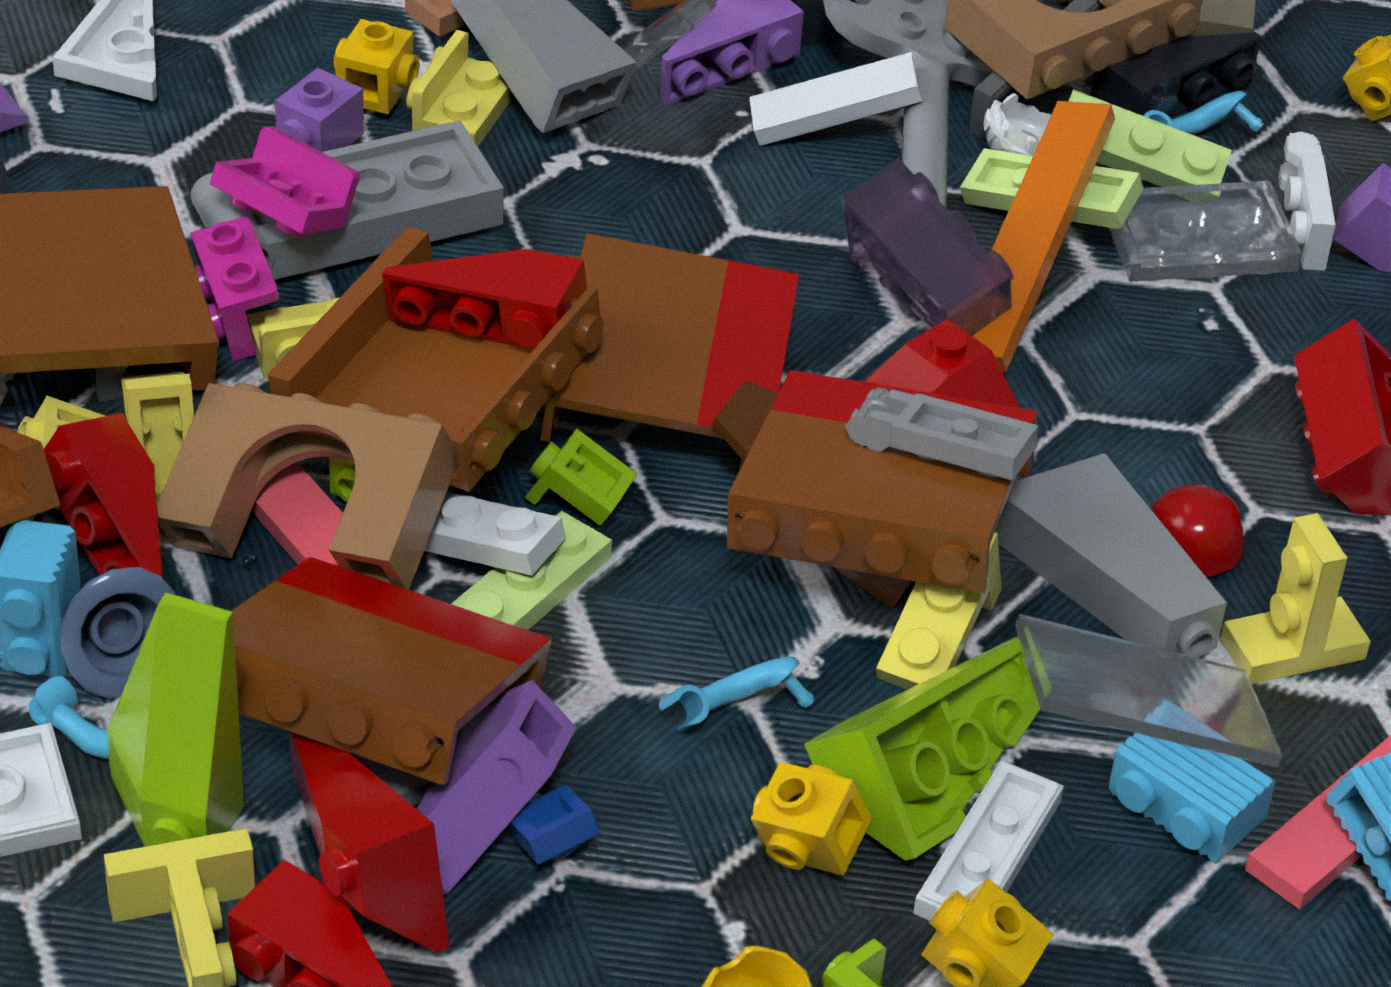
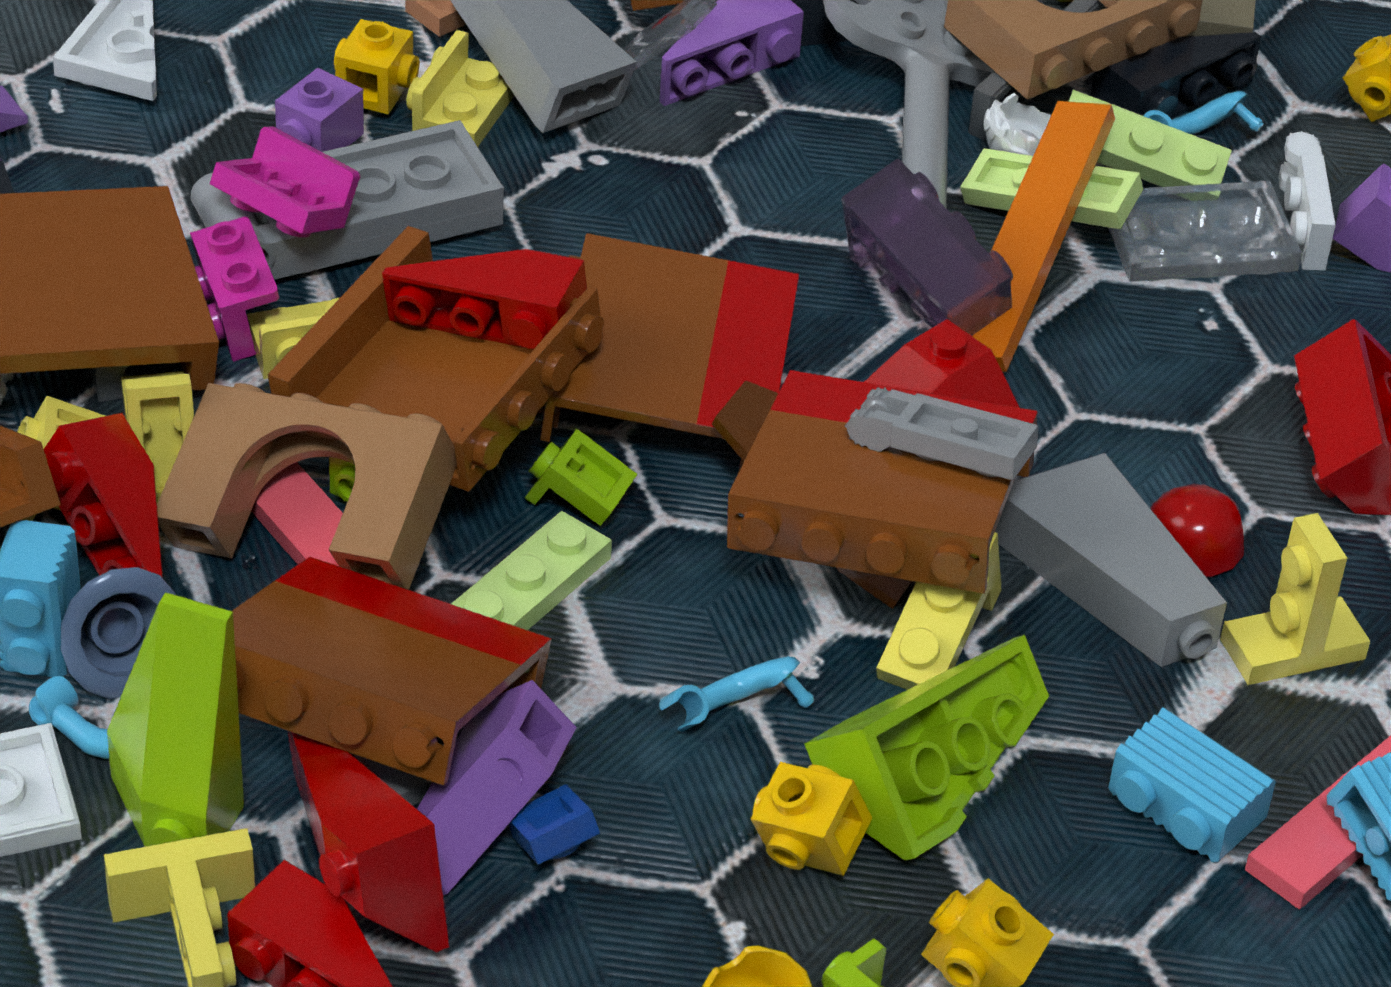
(494, 534): white plate -> none
(835, 99): white tile -> none
(993, 836): white tile -> none
(1146, 690): clear piece -> none

